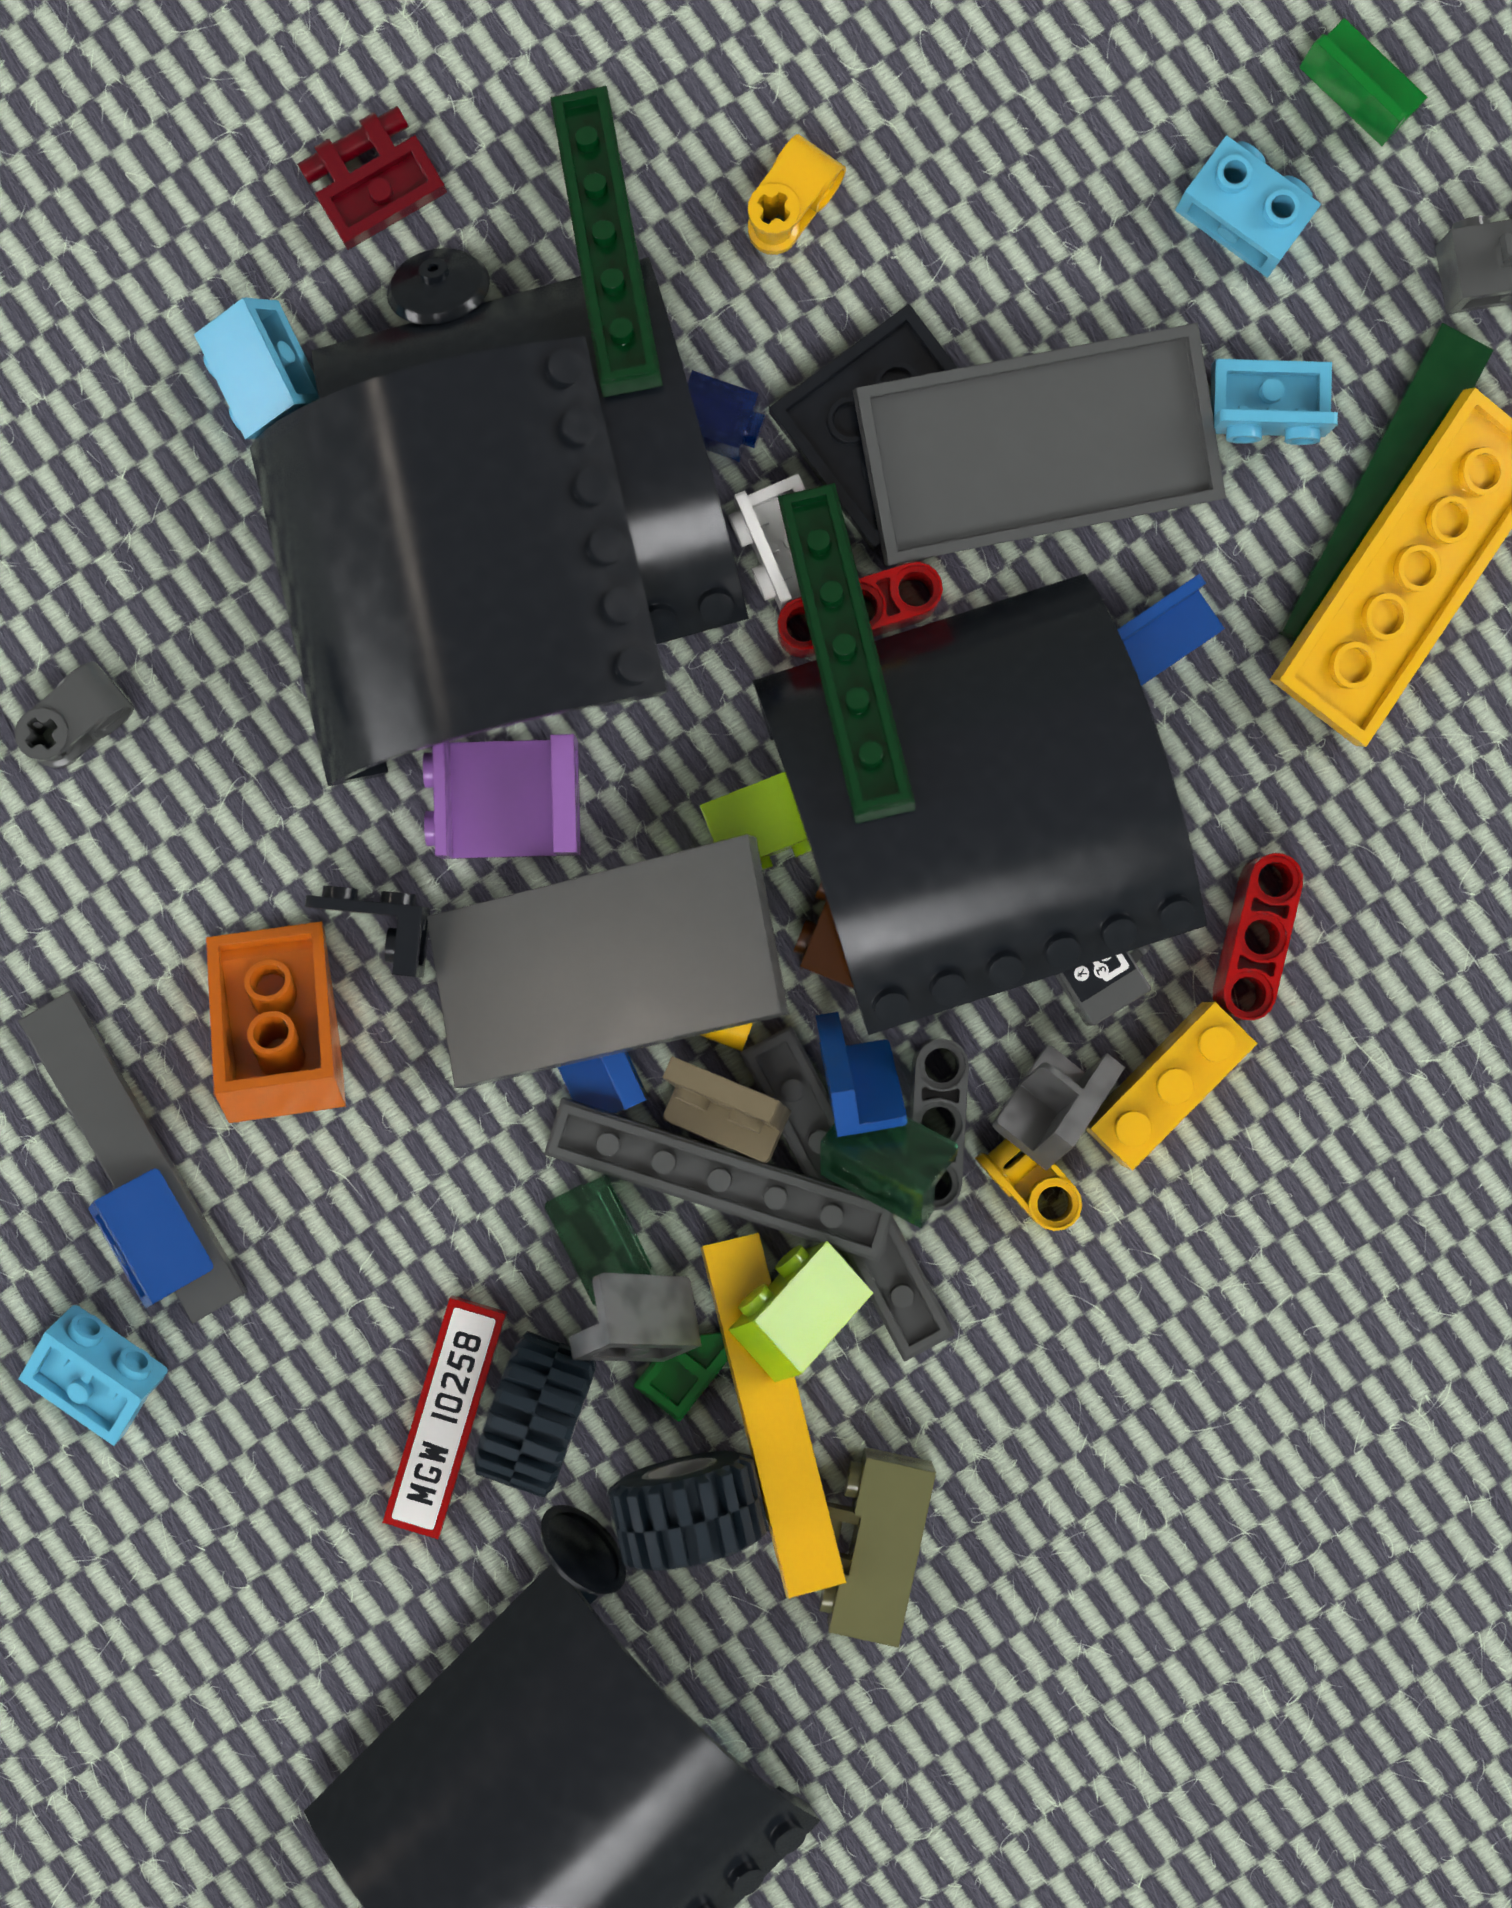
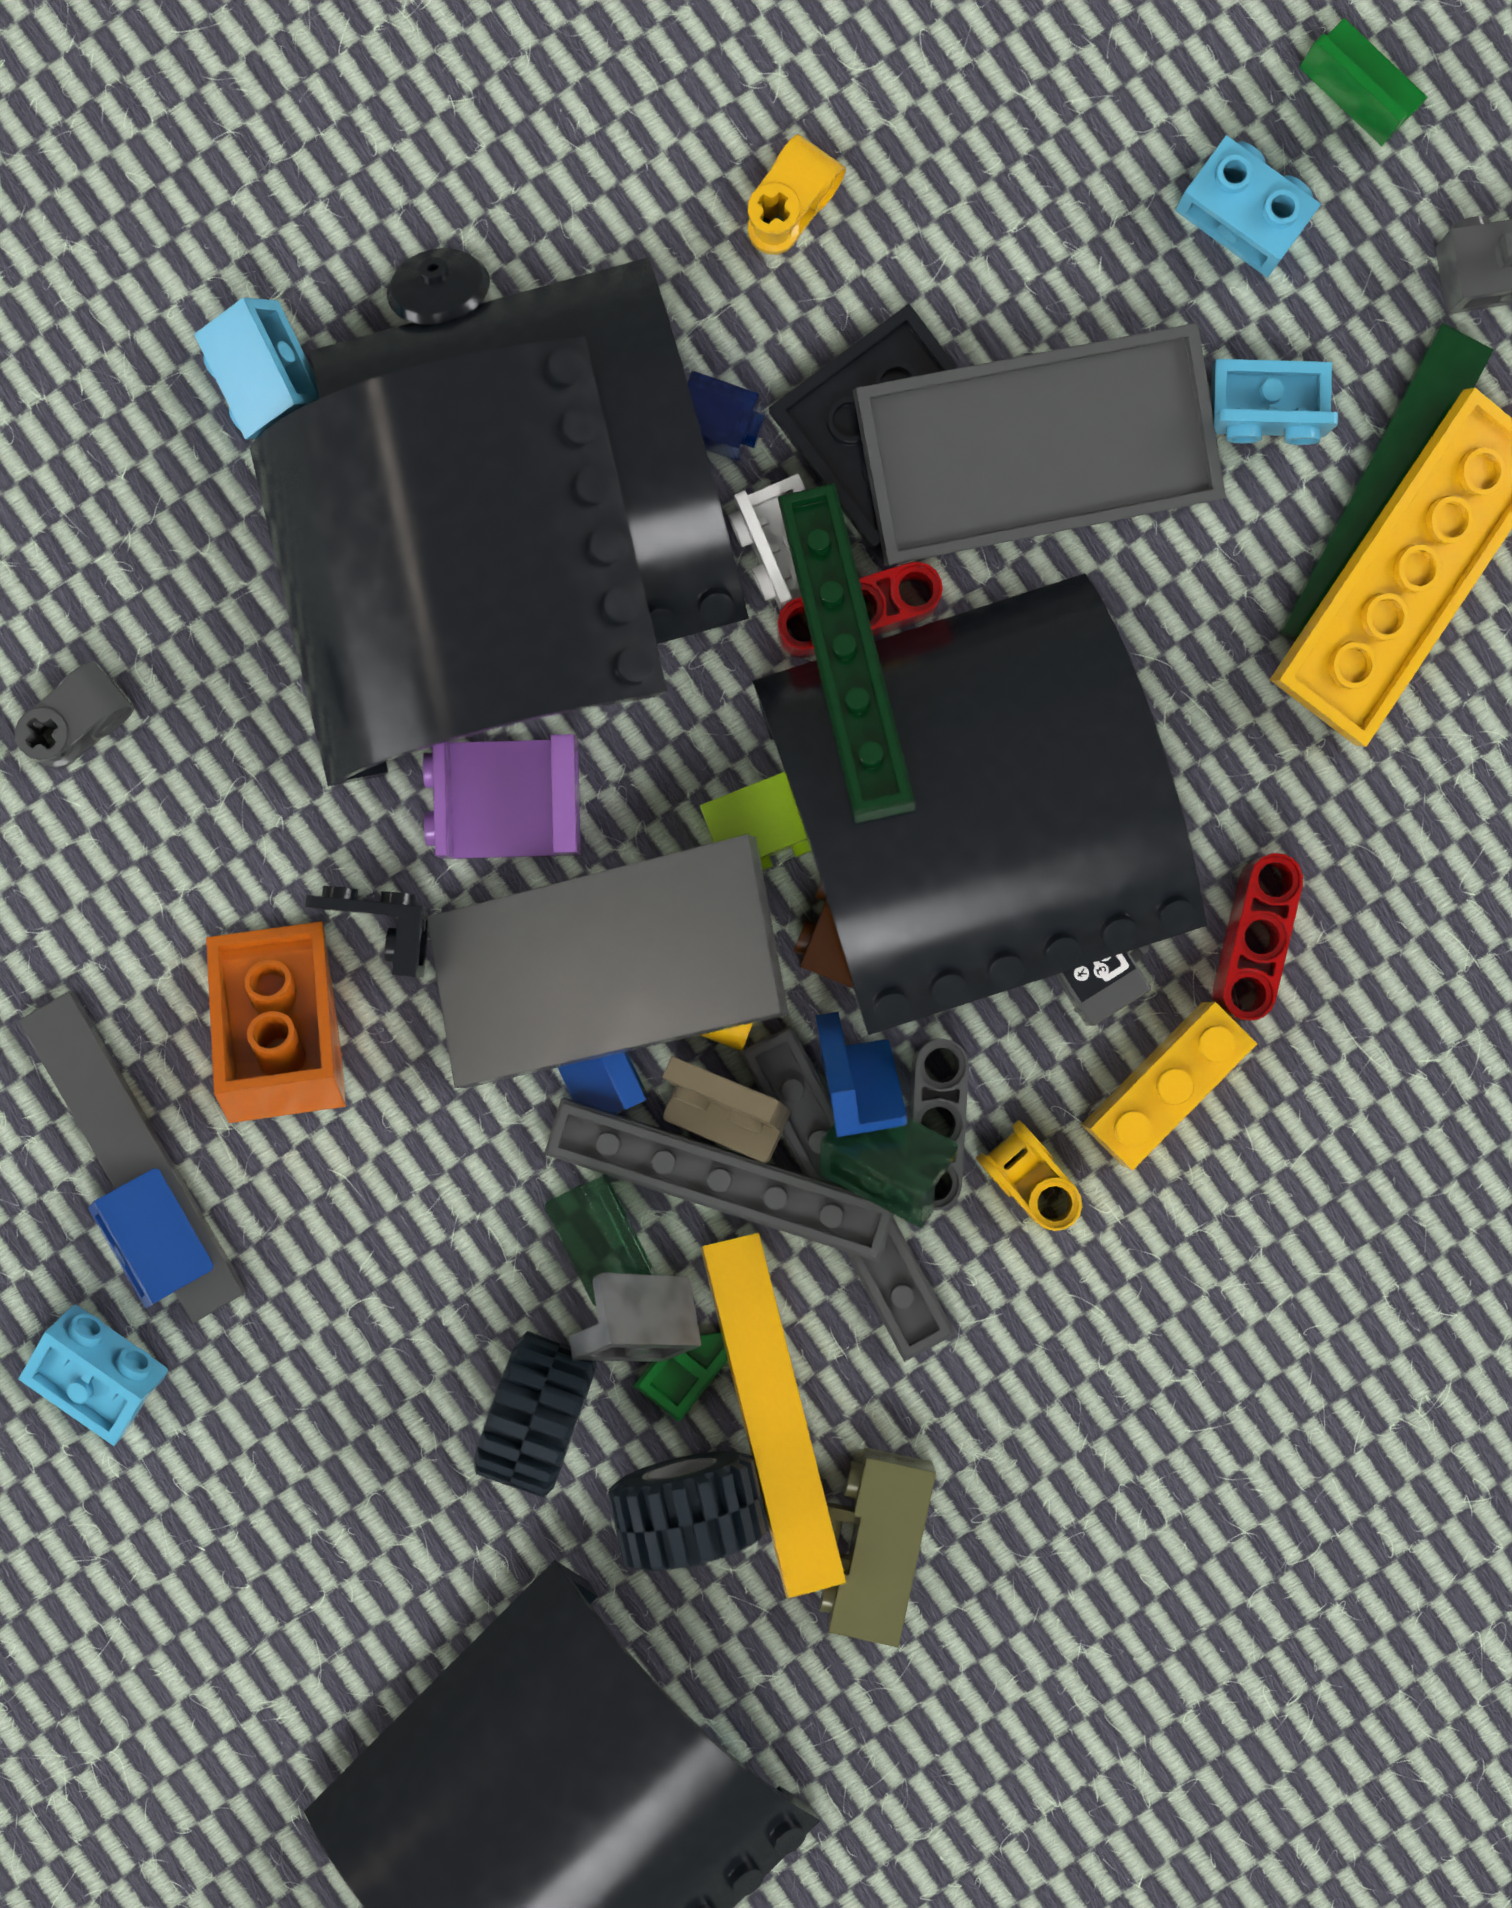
(378, 191): dark red plate -> none
(444, 1417): tile -> none
(582, 1550): black piece -> none
(605, 242): dark green tile -> none
(799, 1310): brick -> none
(1055, 1105): flat silver panel -> none
(1169, 630): blue panel -> none

